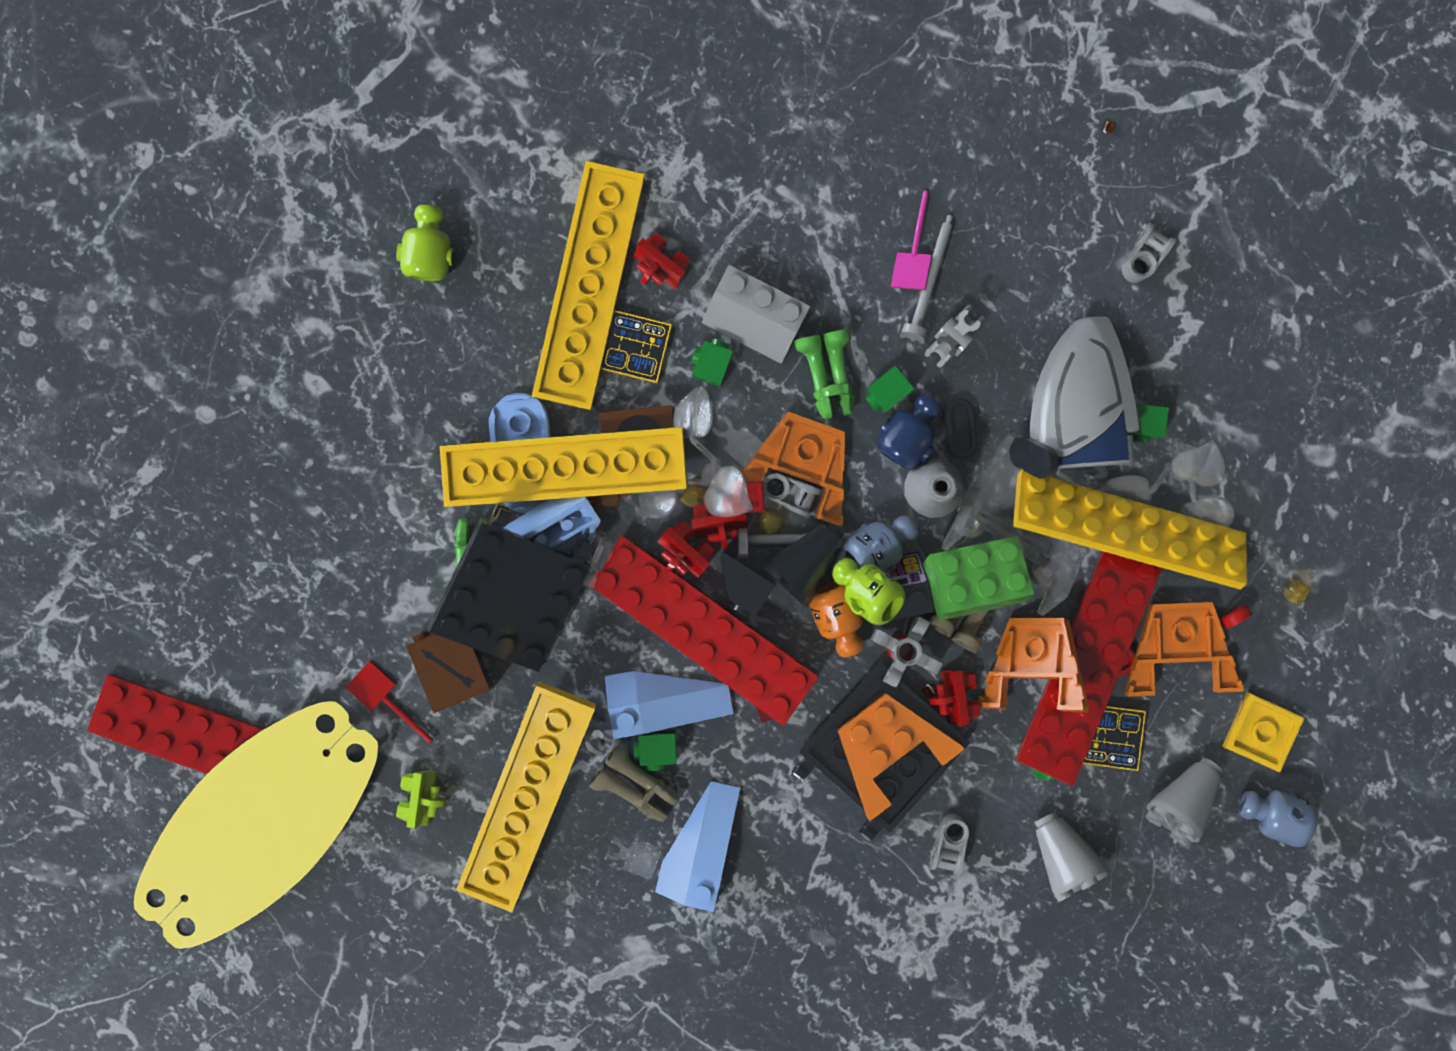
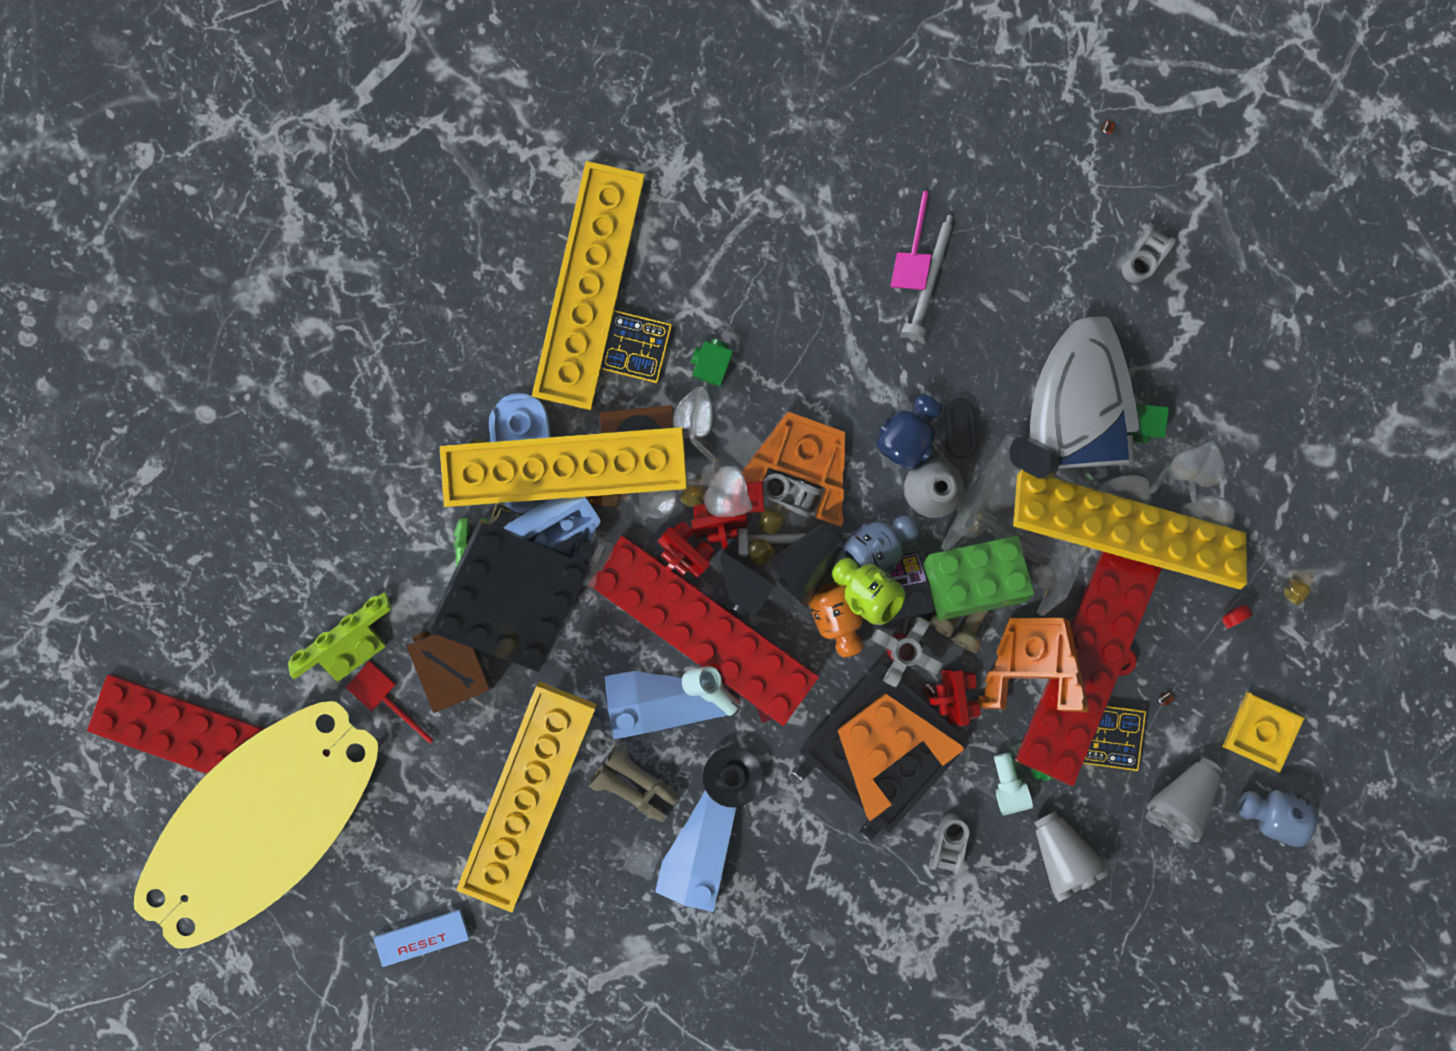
(346, 644): none -> lime bracket
(421, 938): none -> light blue tile
(423, 798): lime hips -> none
(425, 249): lime piece -> none
(656, 749): green brick -> none
(658, 266): red hips -> none
(710, 689): none -> light aqua pin
(736, 792): none -> black dish
(755, 314): light grey slope -> none
(760, 551): none -> clear yellow hinge
(812, 349): bright green piece -> none
(888, 390): green brick -> none
(954, 336): light grey pin -> none
(1012, 794): none -> light aqua pin
(1166, 698): none -> reddish brown piece
(1182, 635): orange wing -> none

